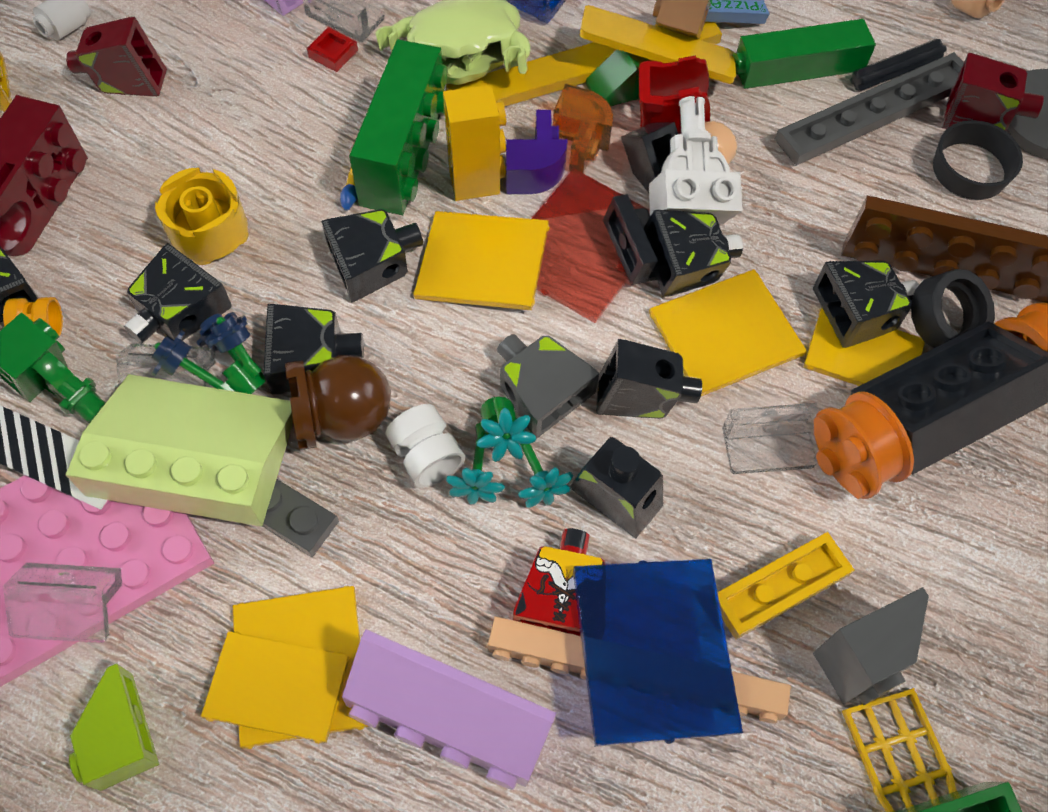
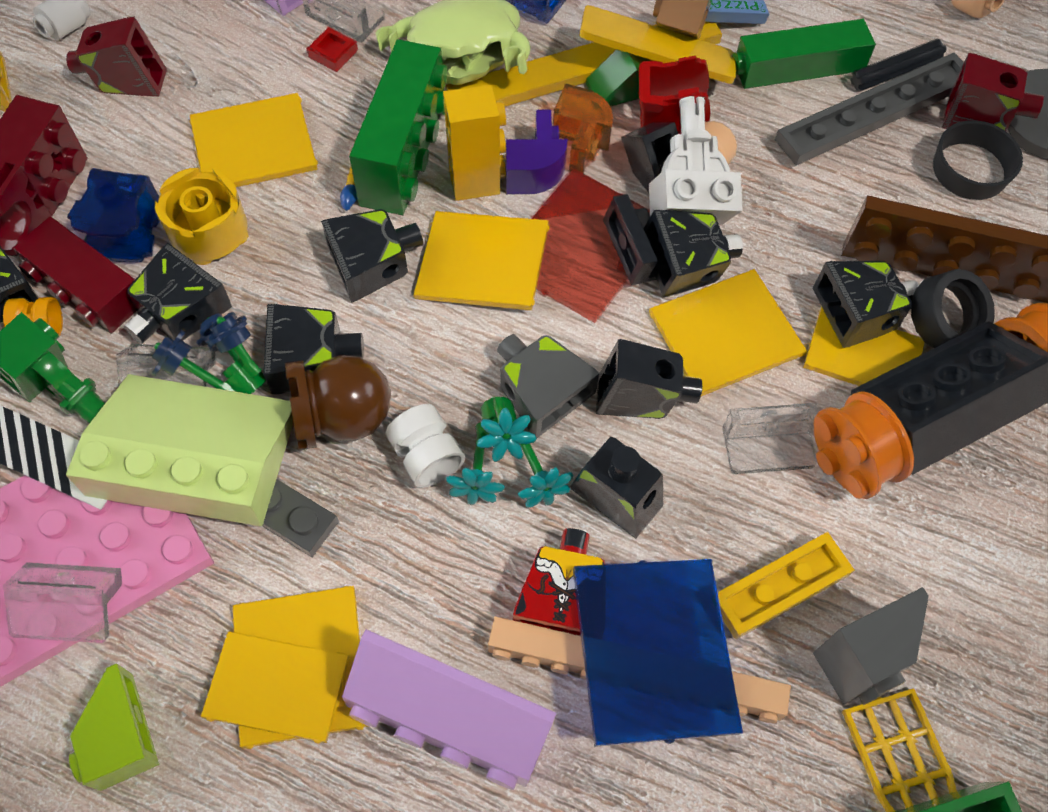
(76, 274): none -> dark red brick
(117, 215): none -> clear blue piece
(254, 140): none -> yellow piece

